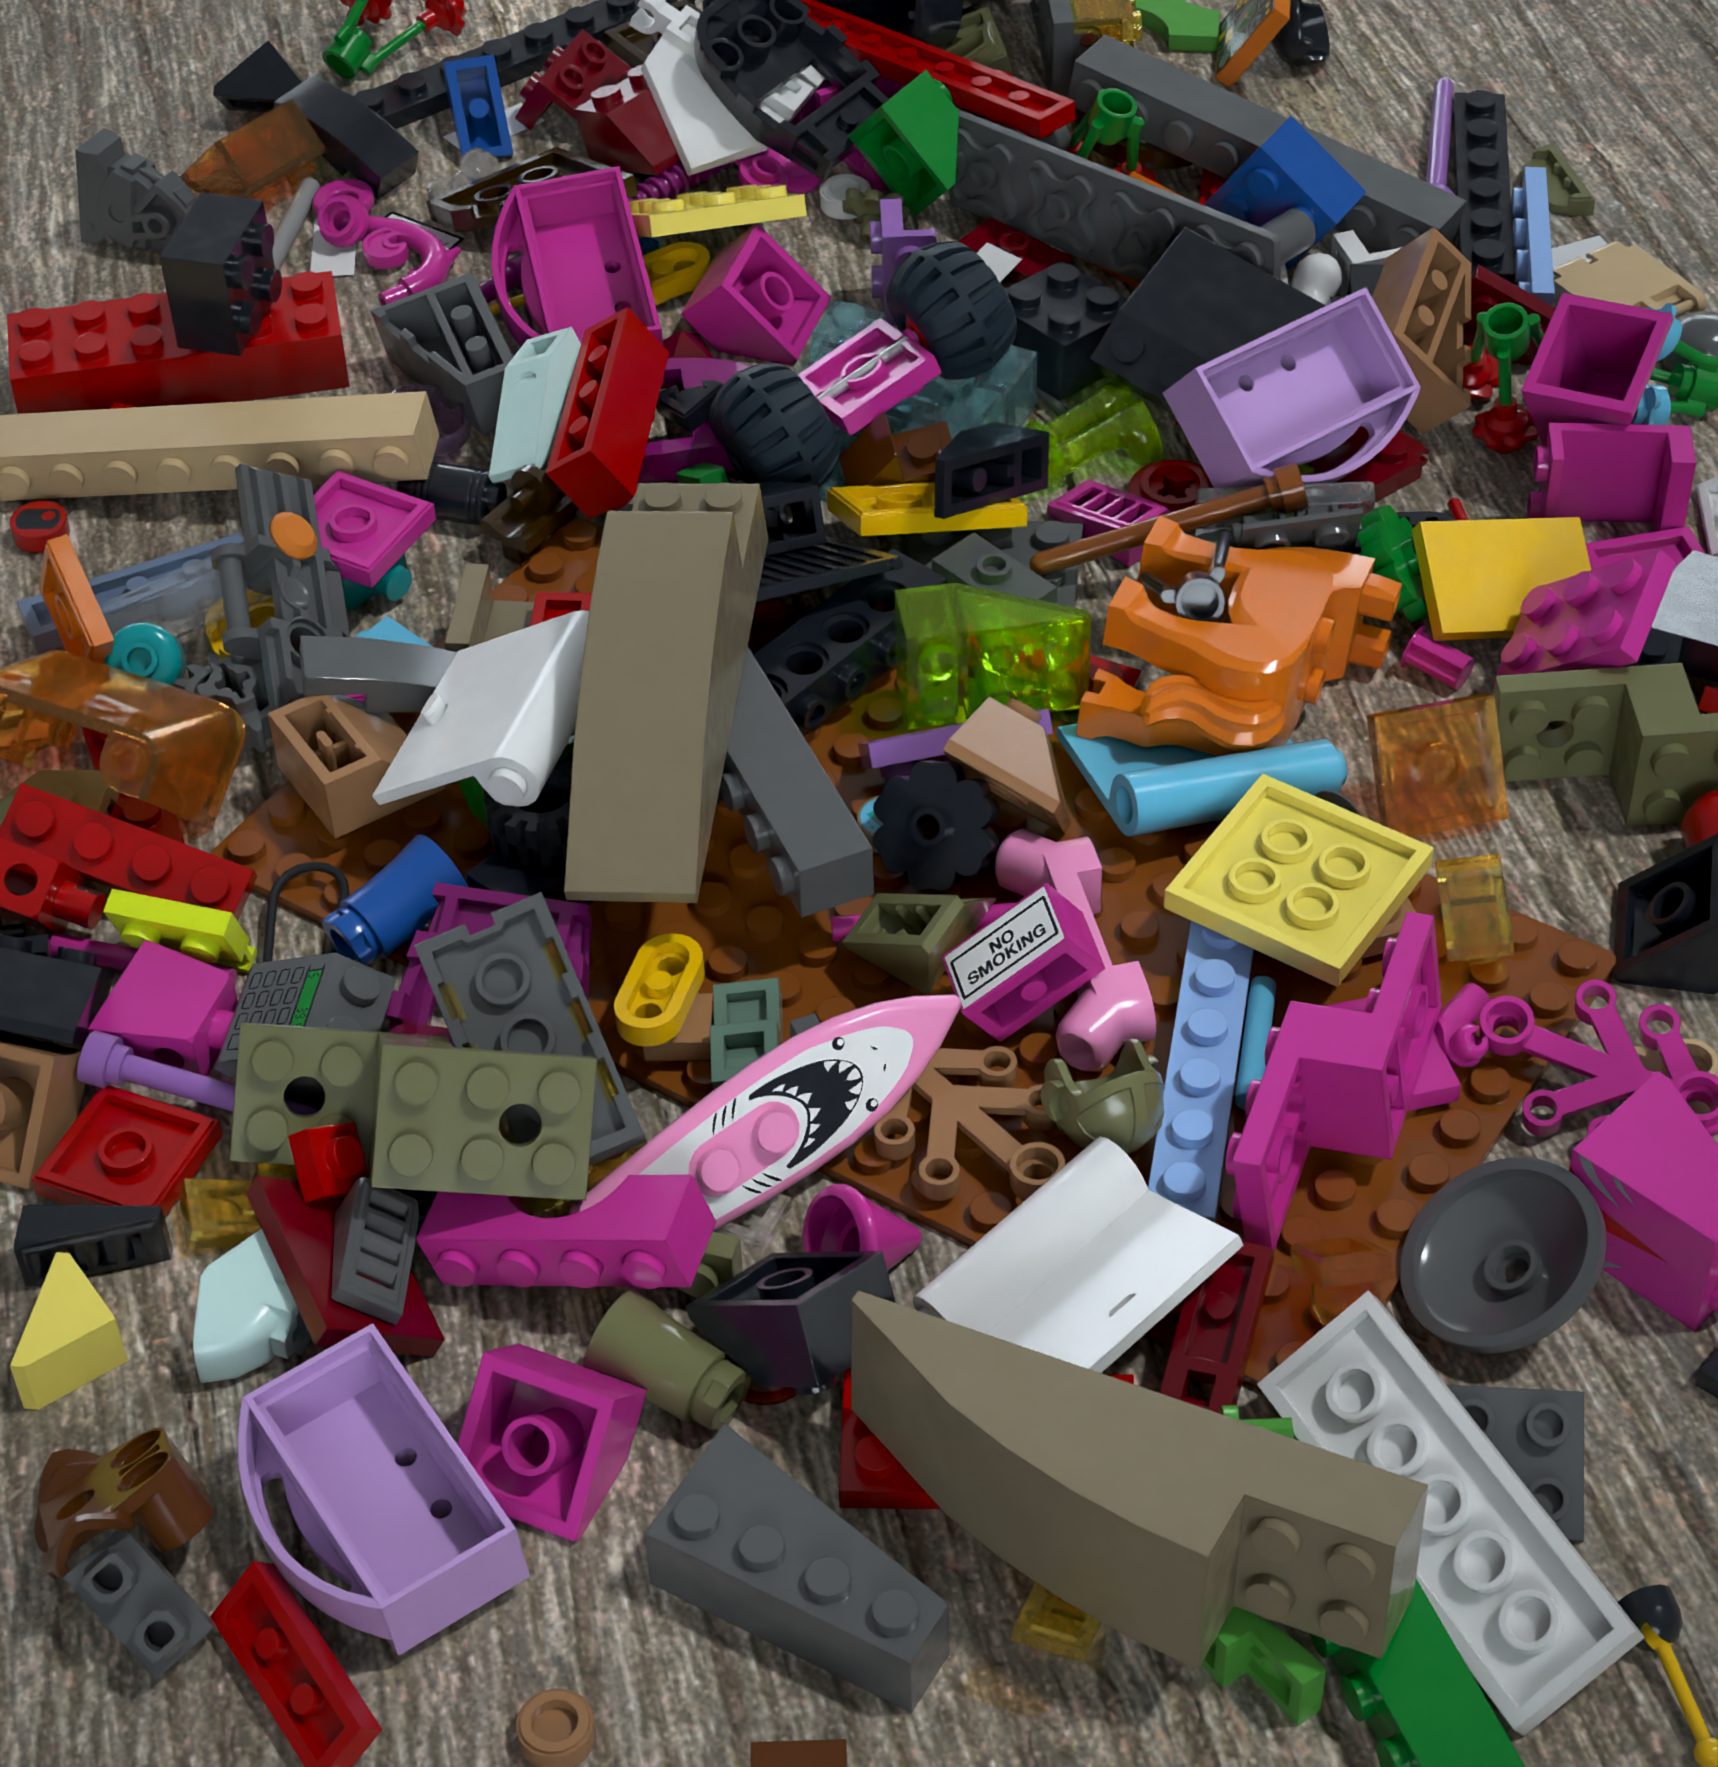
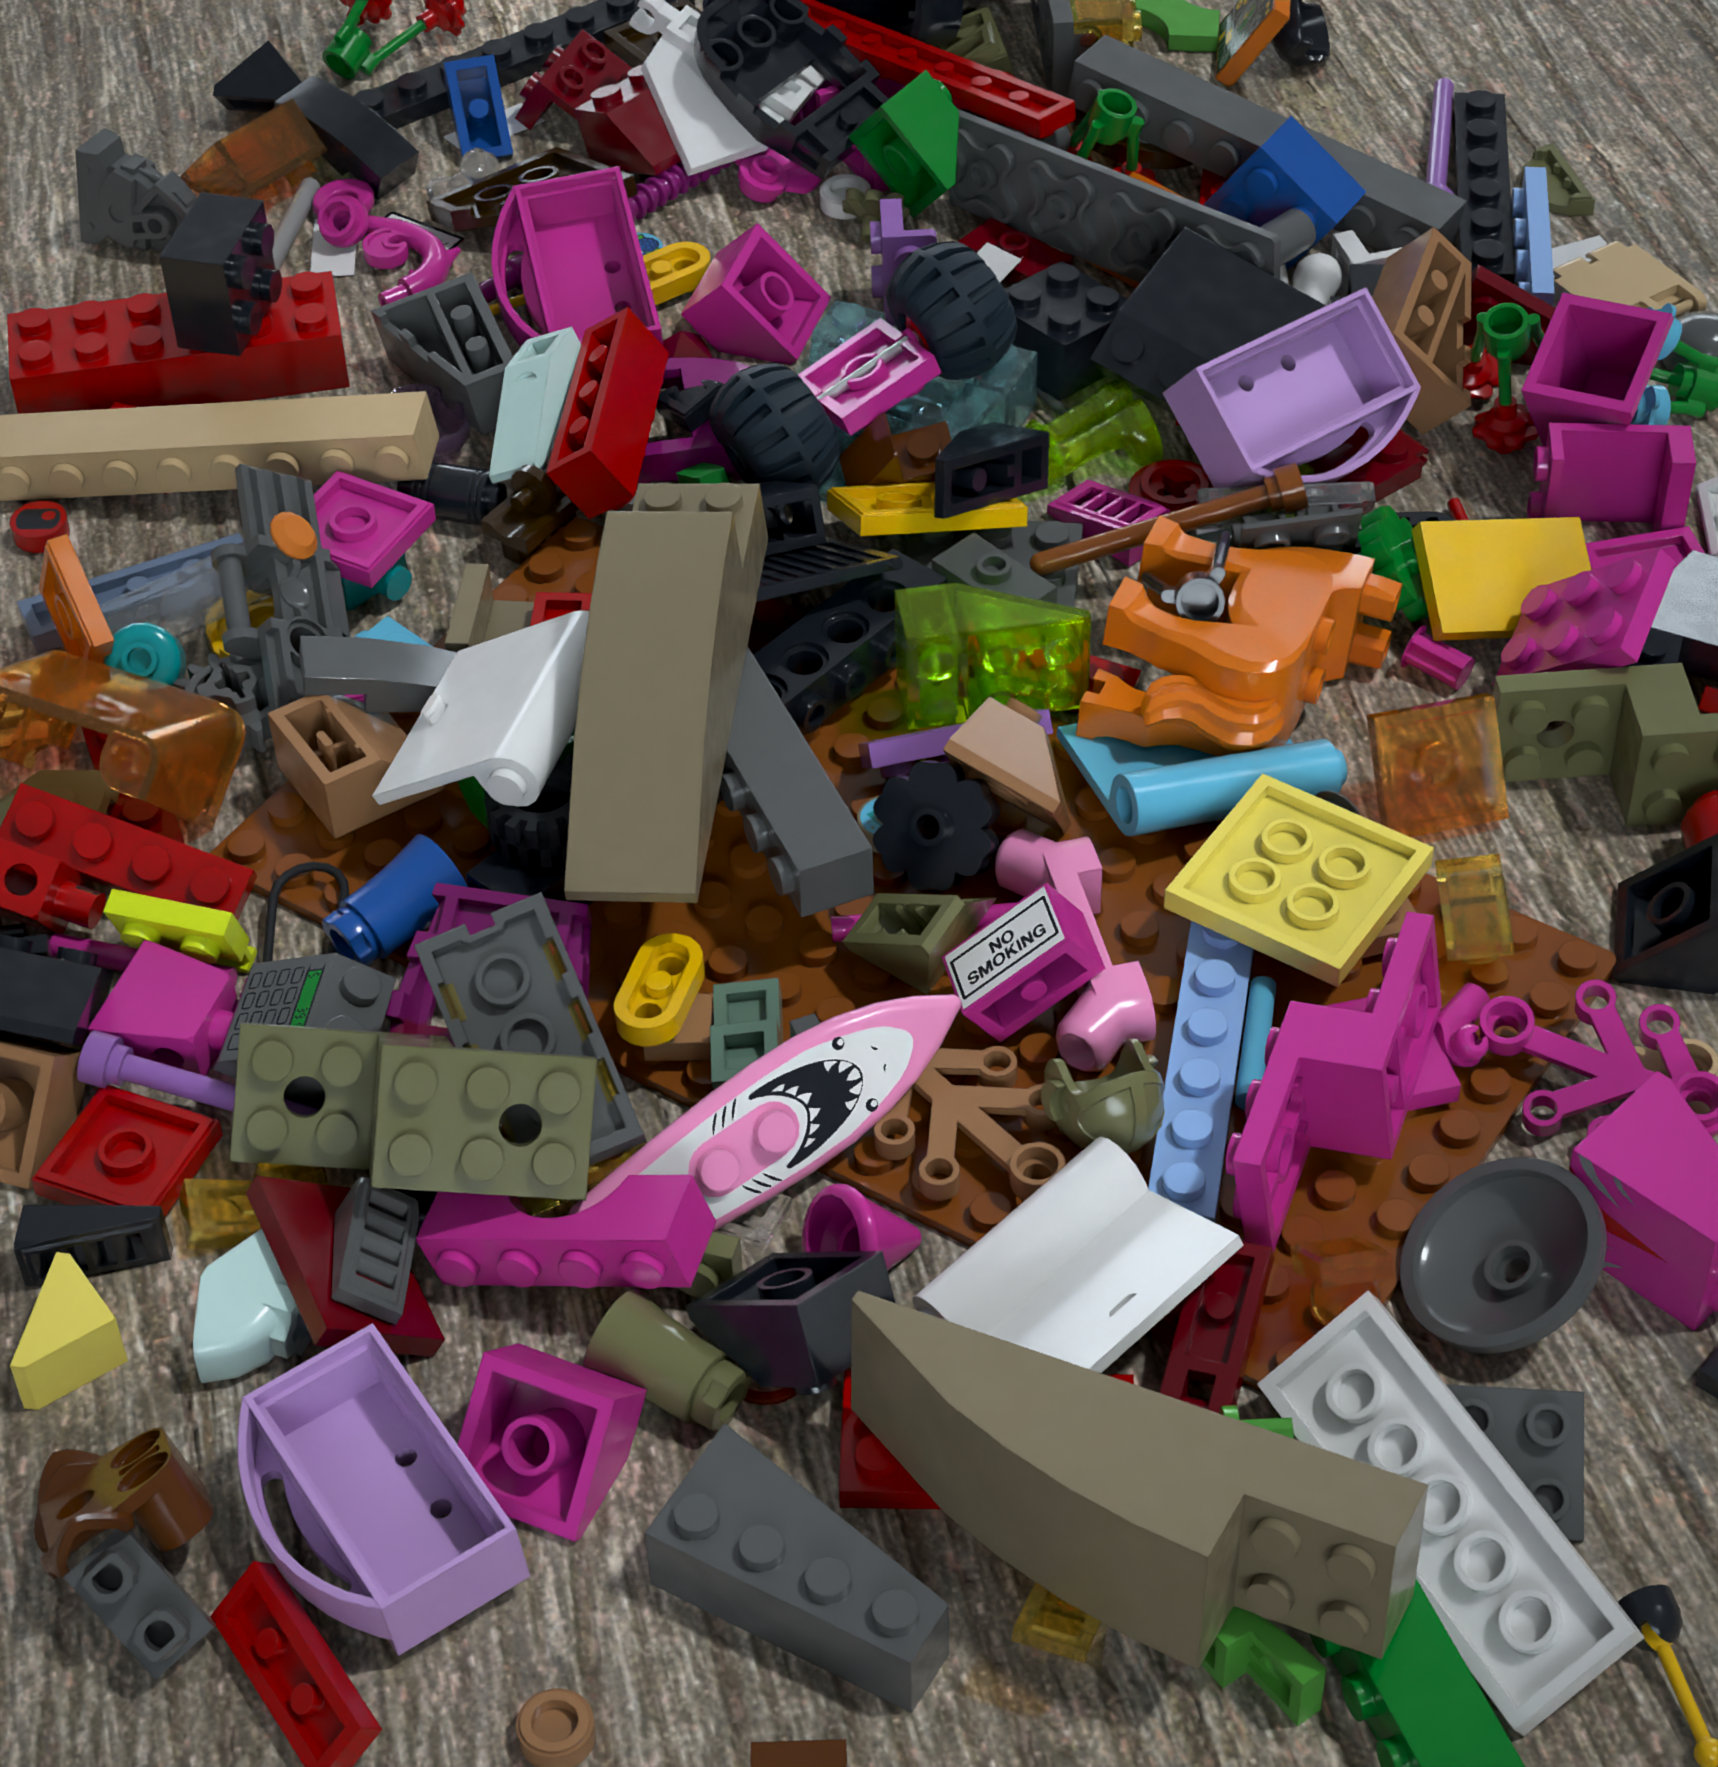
(327, 1160): red plate -> none
(715, 209): light yellow plate -> none

